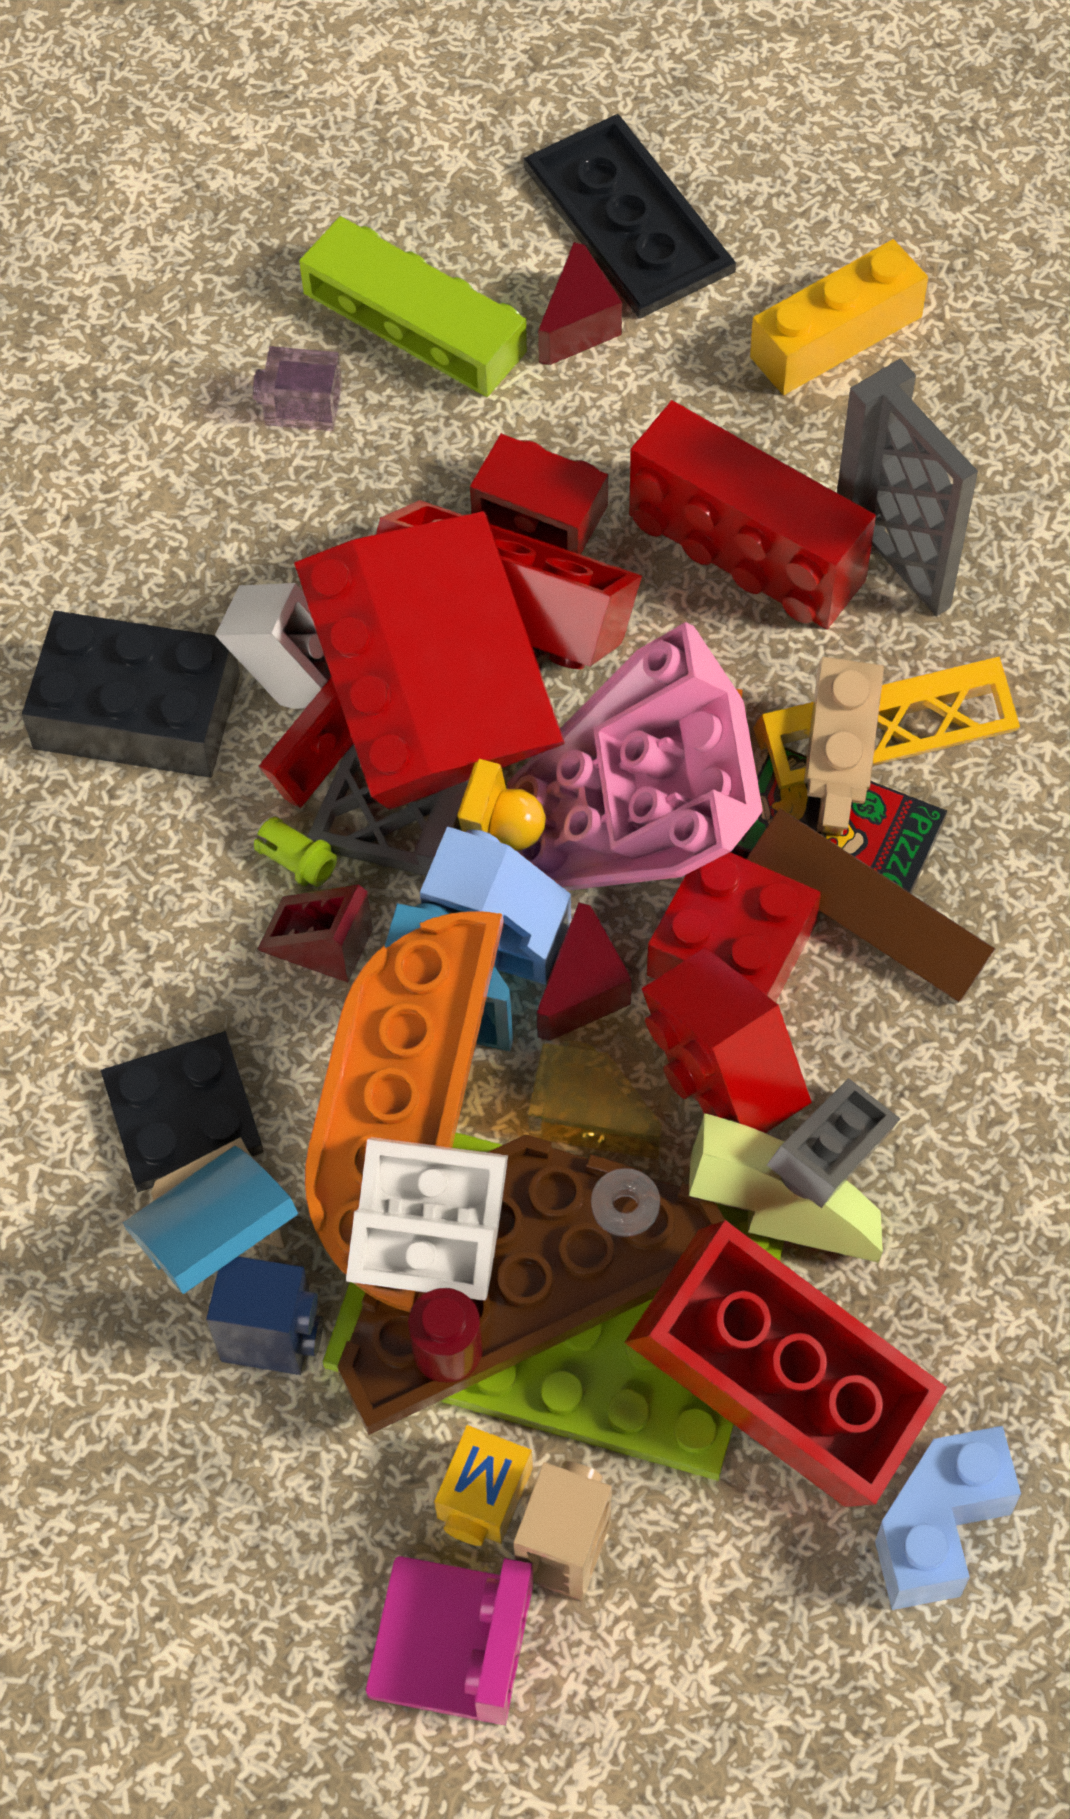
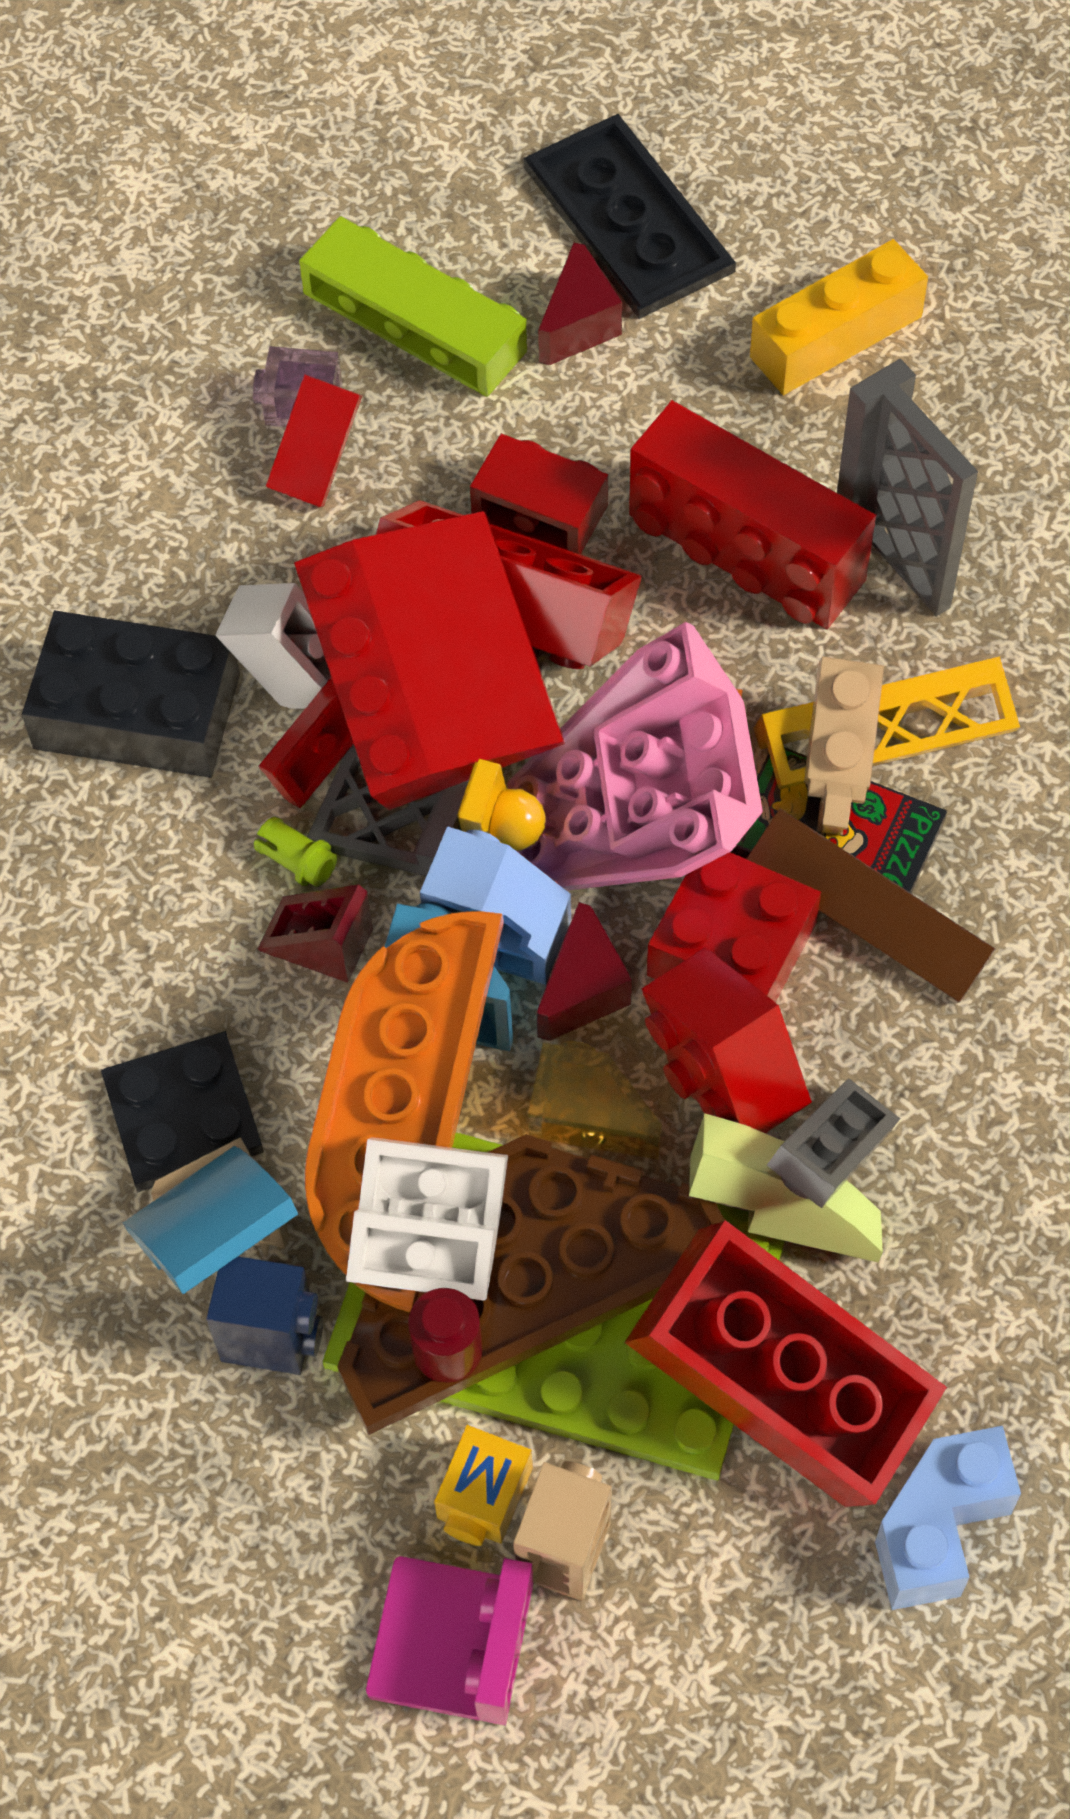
(313, 441): none -> red tile
(630, 1184): clear plate -> none

